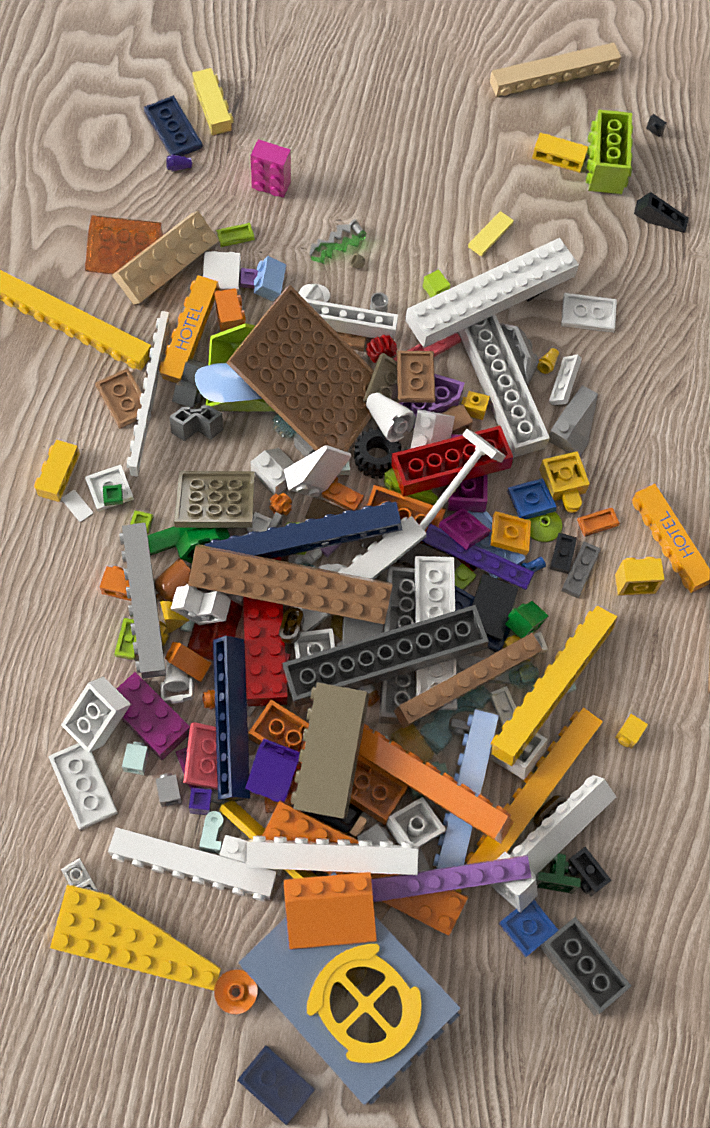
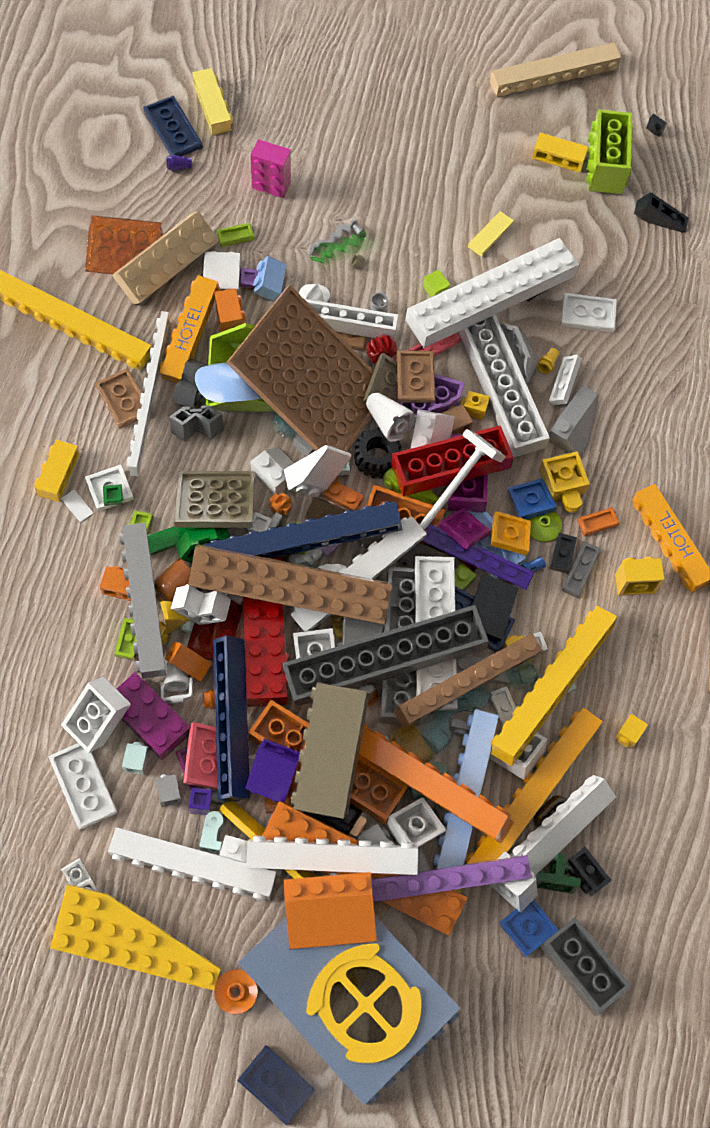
(290, 629): dark brown plate -> none
(526, 619): green brick -> none

